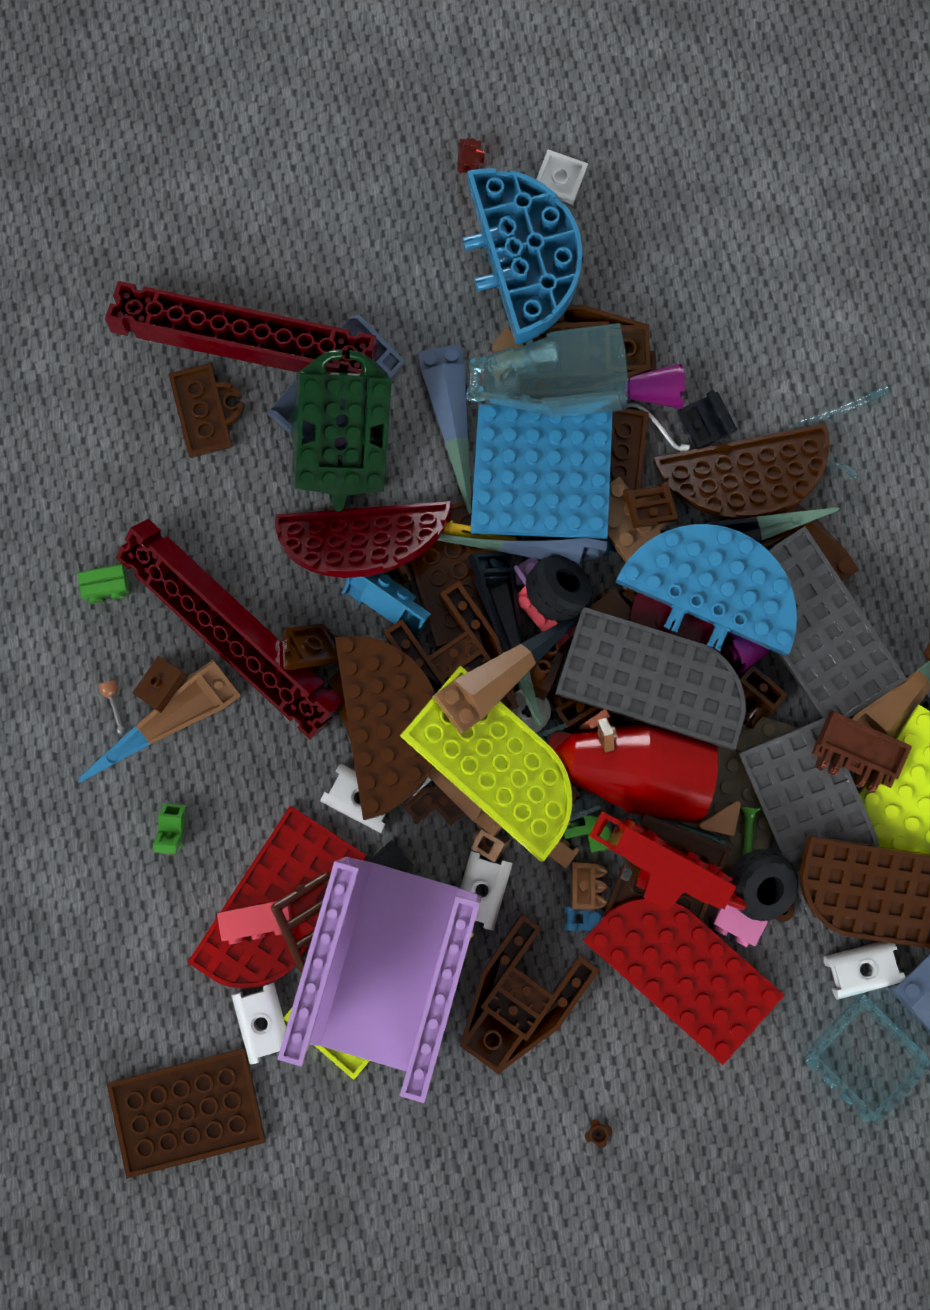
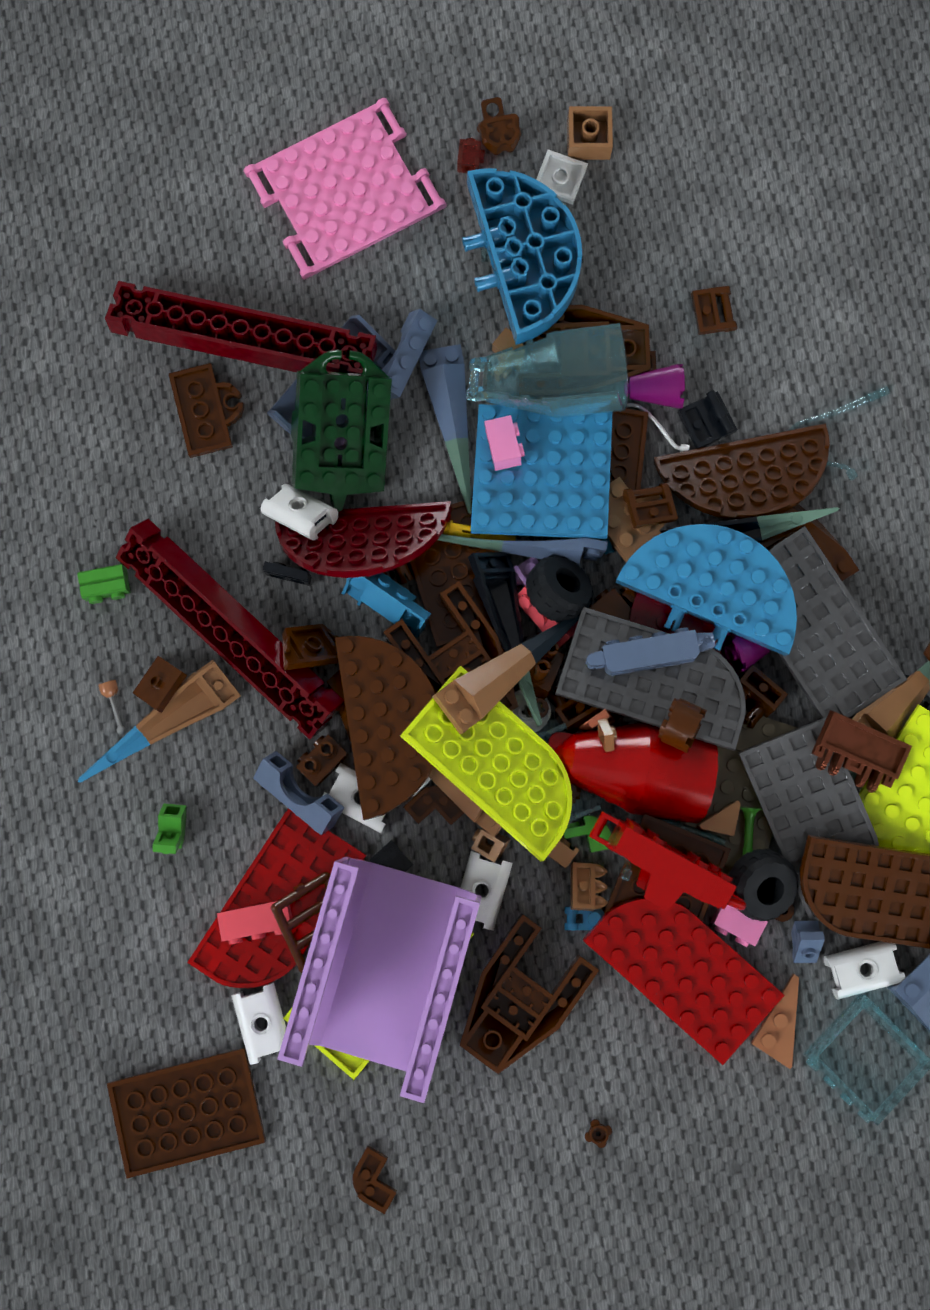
(277, 777): none -> sand blue arch
(283, 572): none -> black plate
(299, 511): none -> white piece
(321, 760): none -> reddish brown brick
(345, 188): none -> bright pink plate
(366, 1184): none -> reddish brown plate
(413, 340): none -> sand blue arch
(500, 131): none -> reddish brown piece
(503, 442): none -> bright pink brick
(544, 706): none -> reddish brown bush
(589, 132): none -> medium nougat brick
(651, 652): none -> sand blue hinge
(682, 725): none -> reddish brown brick
(707, 311): none -> reddish brown plate
(778, 1029): none -> nougat wing
(806, 941): none -> sand blue brick

